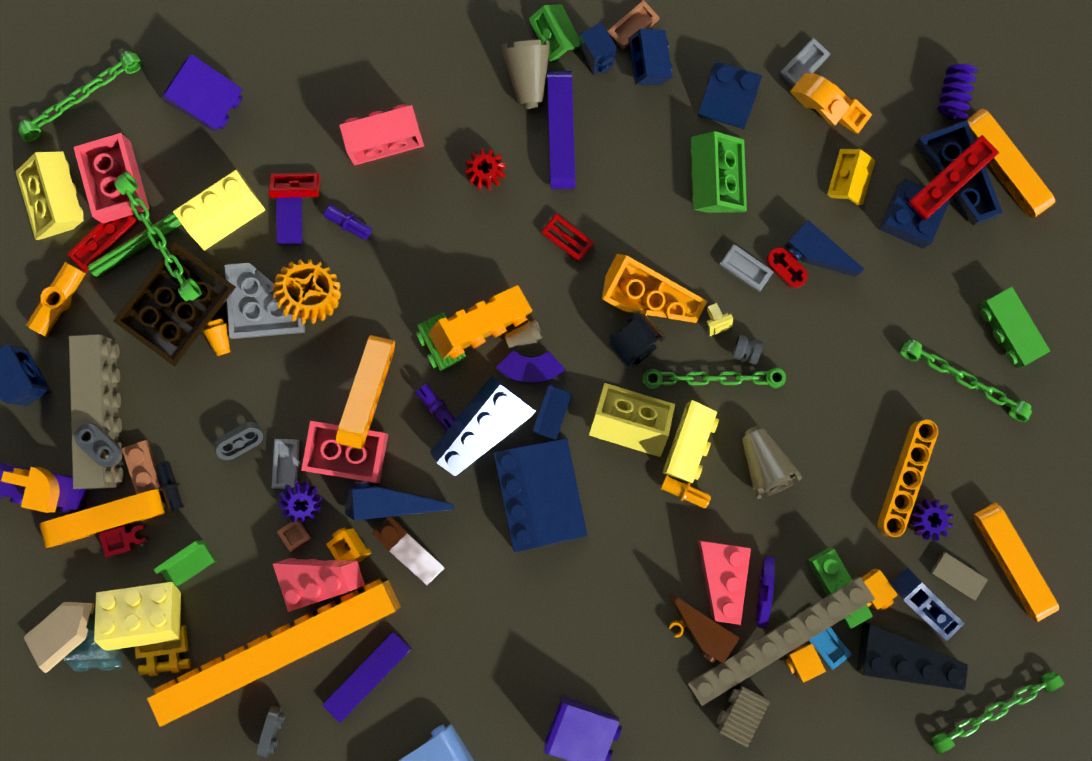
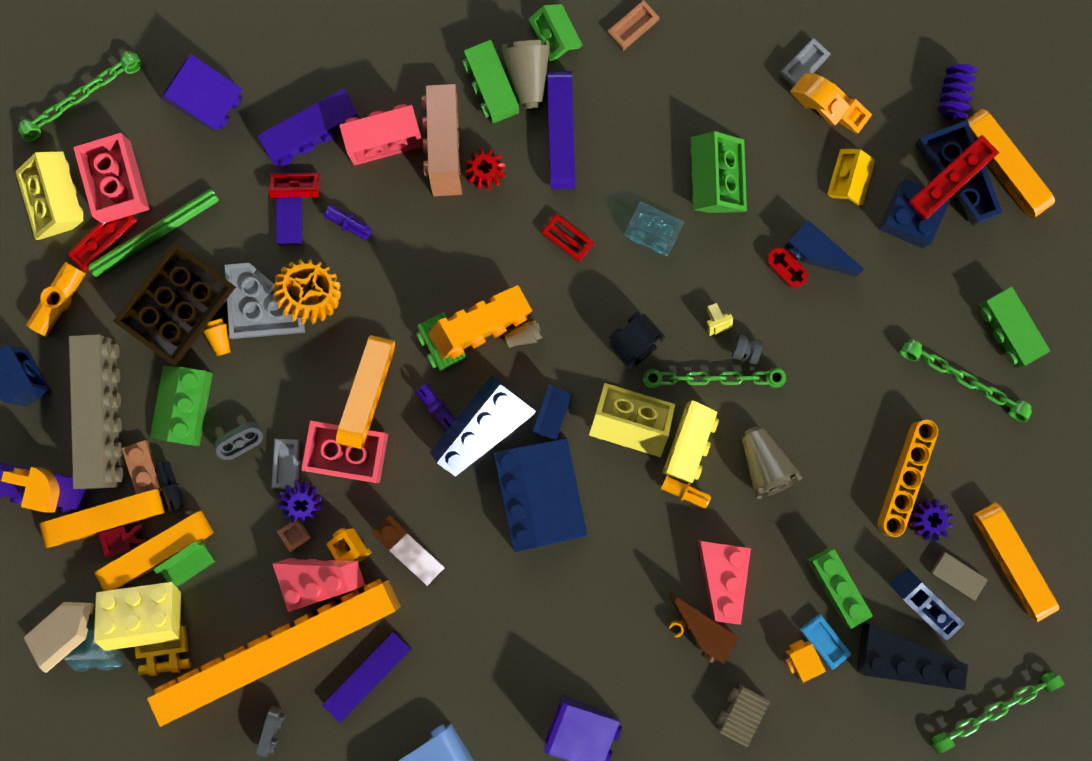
(97, 444): dark grey plate -> none
(127, 185): bright green piece -> none
(153, 552): none -> light orange beam
(181, 405): none -> bright green slope
(219, 210): light yellow slope -> none
(307, 128): none -> dark purple brick
(374, 501): dark blue wedge -> none
(442, 139): none -> nougat wedge
(490, 82): none -> bright green brick
(530, 369): dark purple tile -> none
(597, 49): dark blue brick -> none
(642, 290): light orange wedge -> none
(650, 57): dark blue brick -> none
(653, 228): none -> clear light blue bracket
(729, 95): dark blue slope -> none
(746, 268): light grey tile -> none
(765, 594): dark purple tile -> none
(781, 640): dark tan plate -> none
(880, 588): light orange brick -> none

